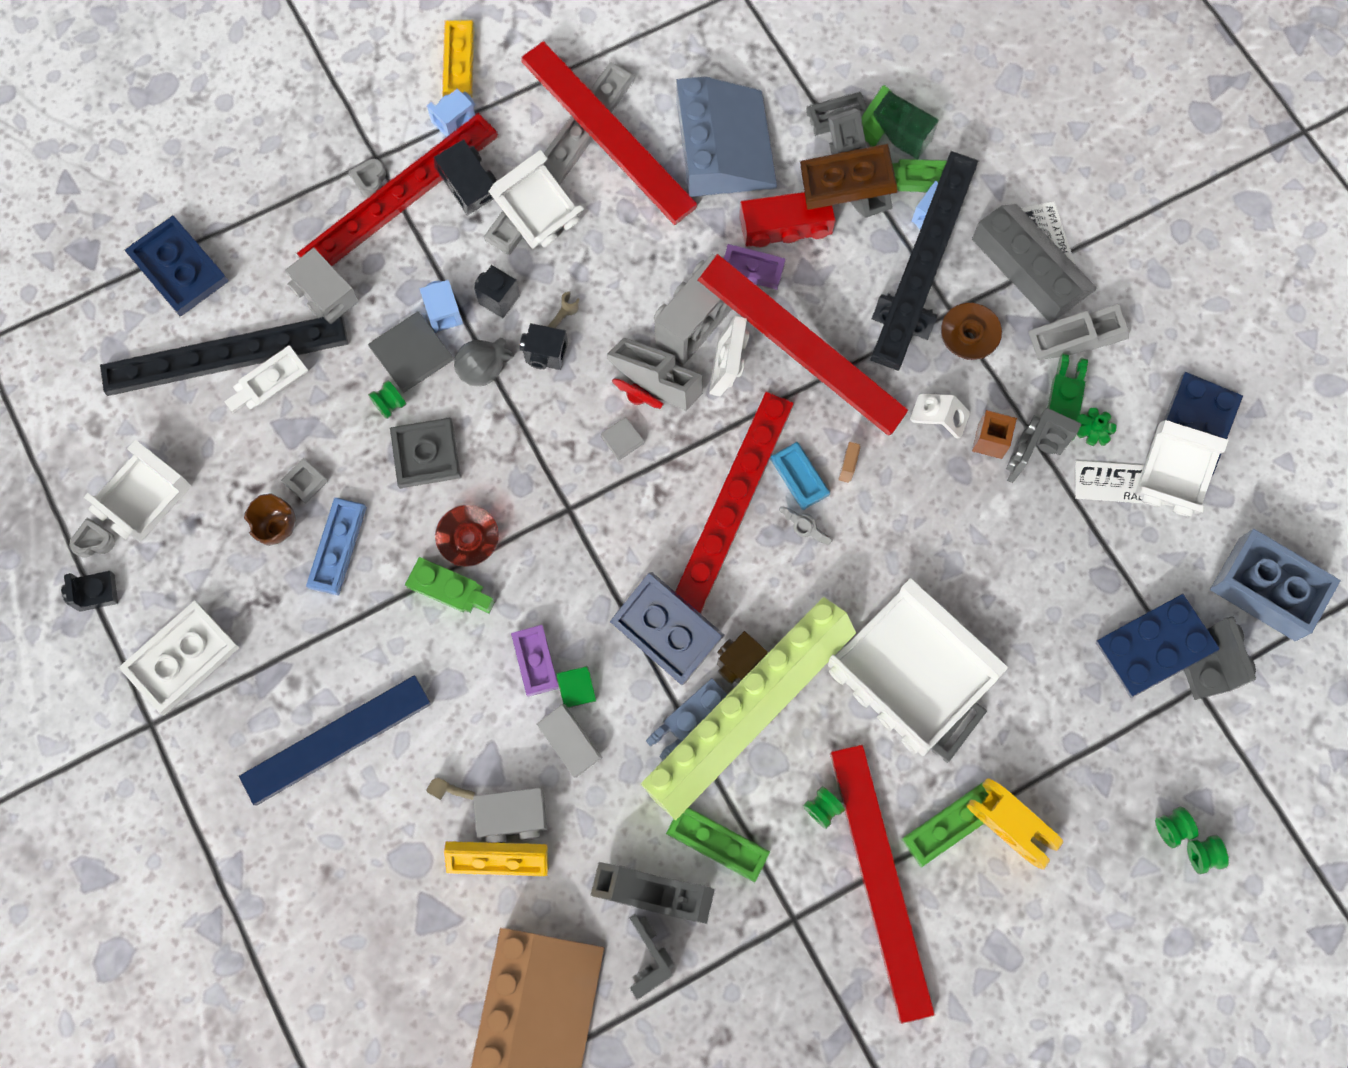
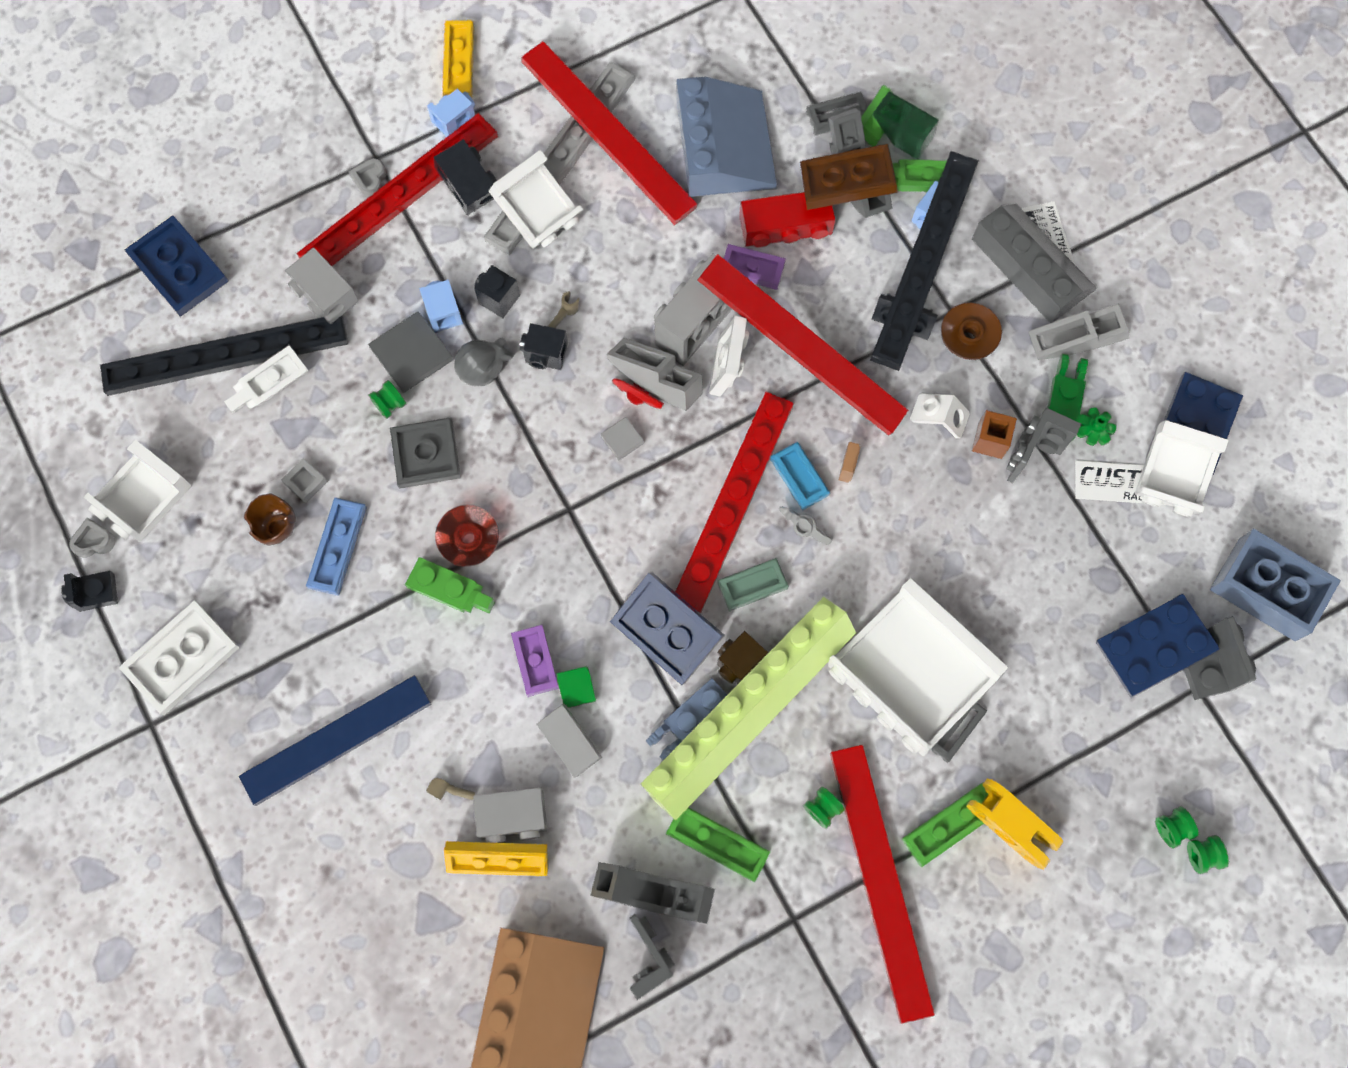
(752, 584): none -> sand green tile

